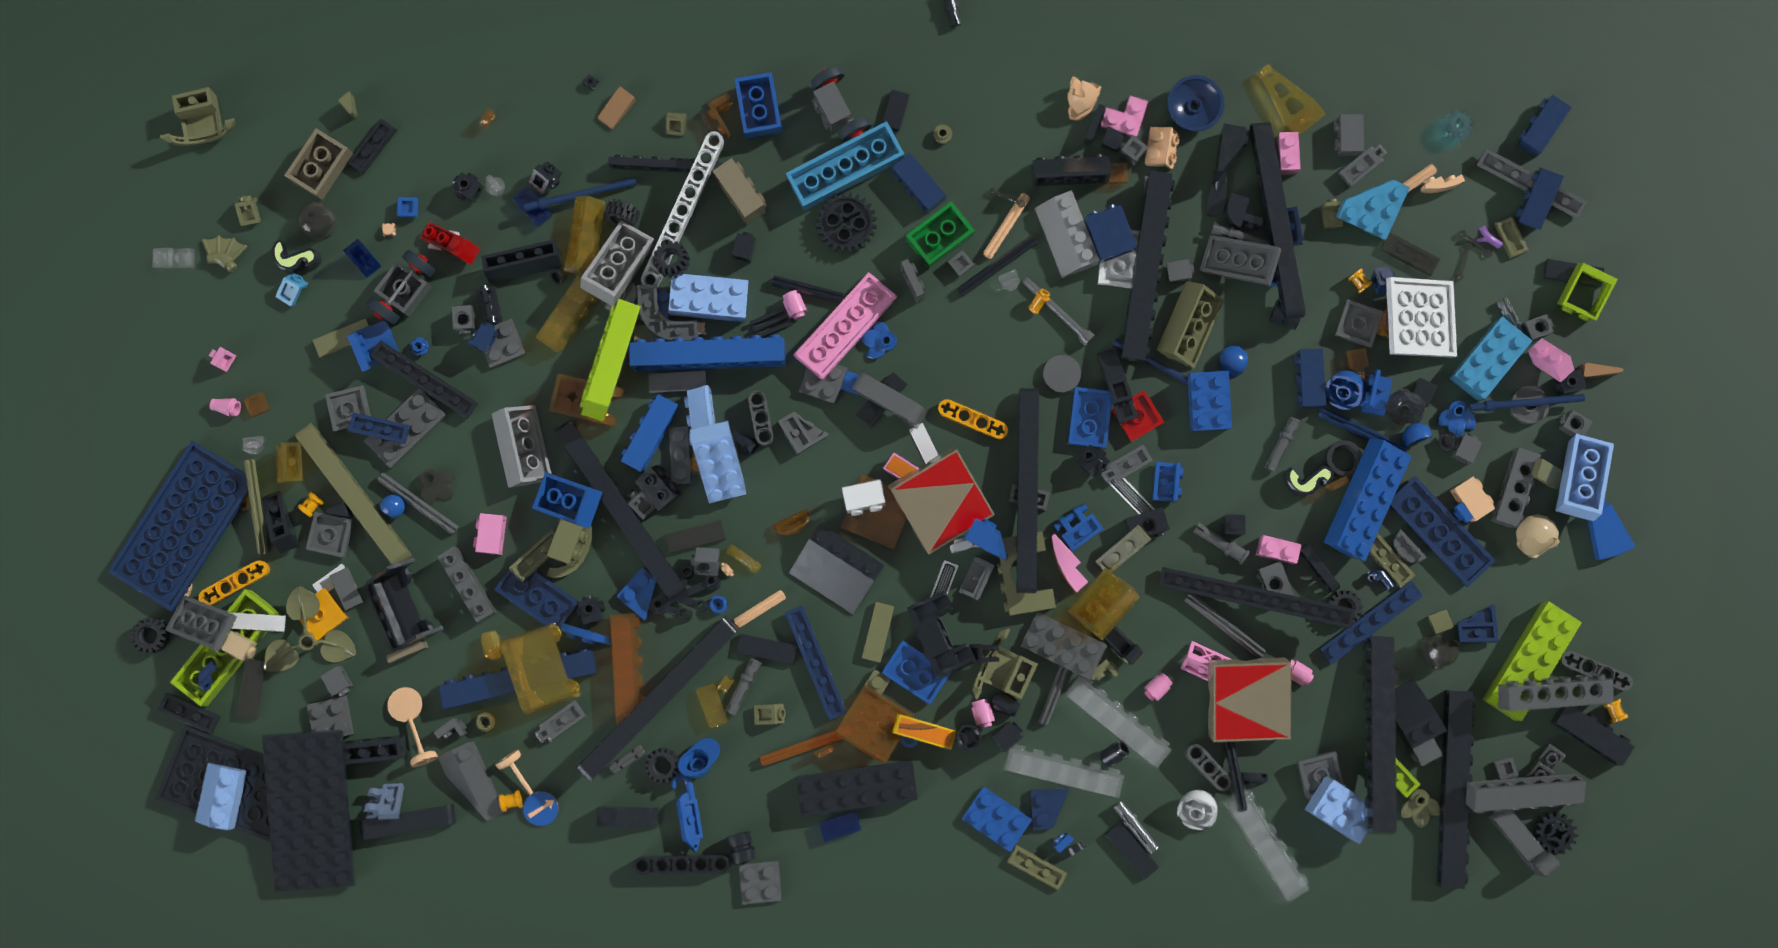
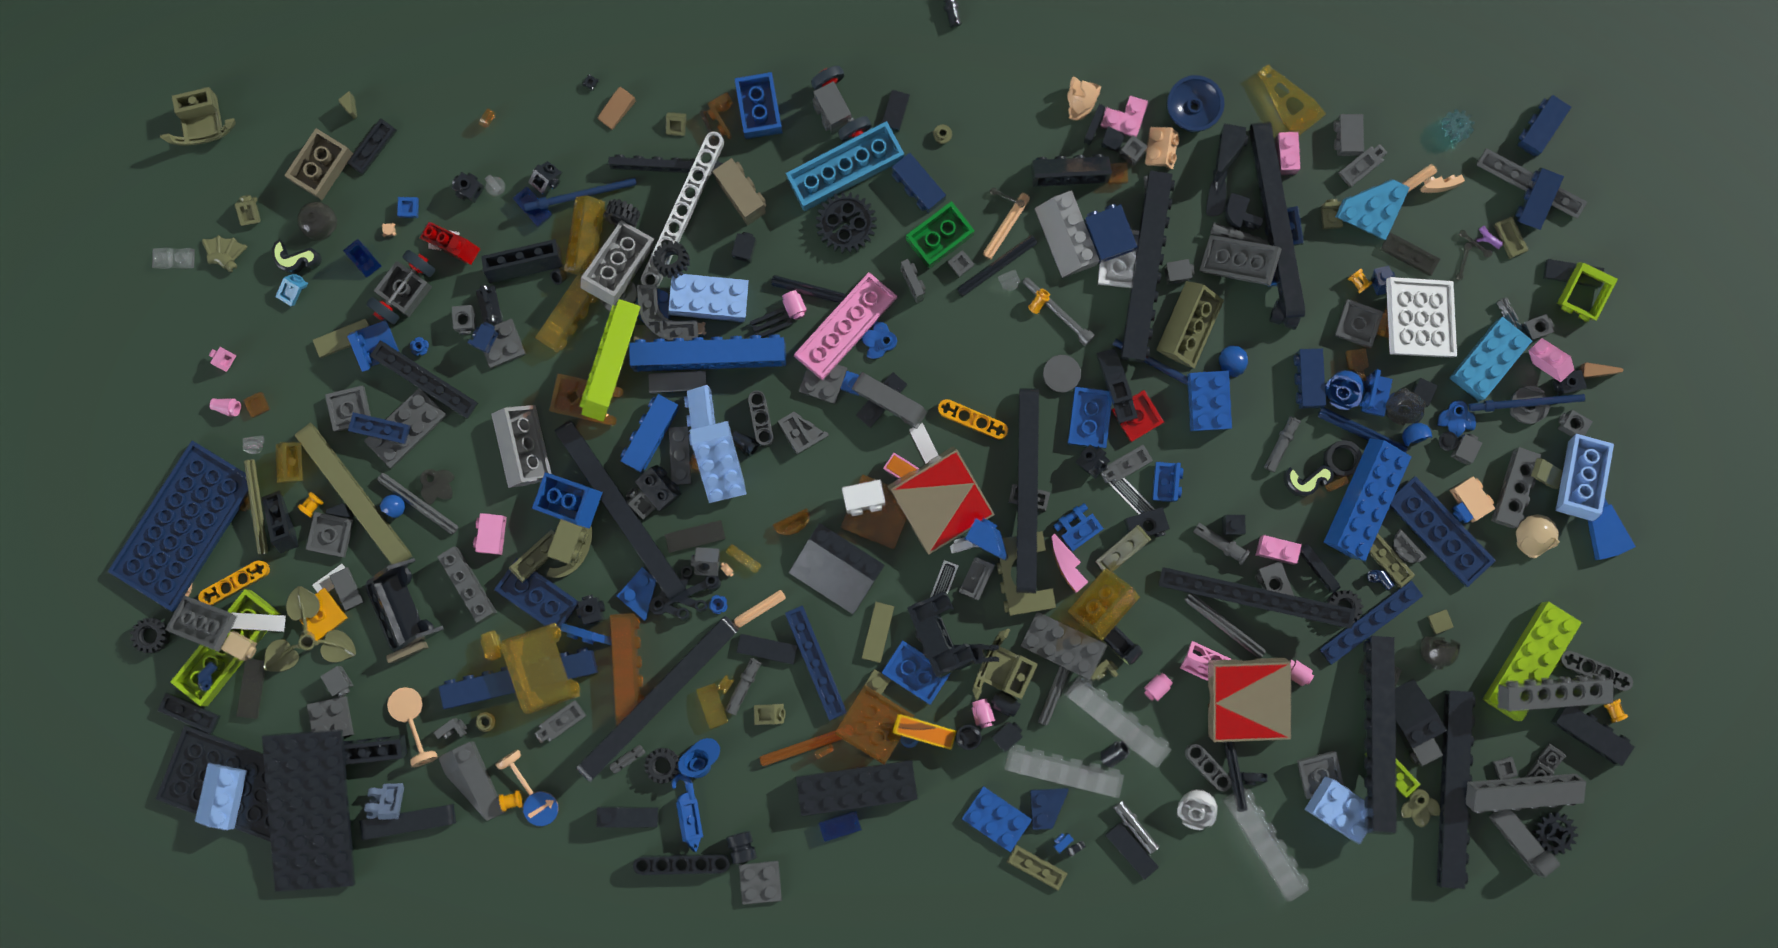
(1479, 627): dark blue wing -> none

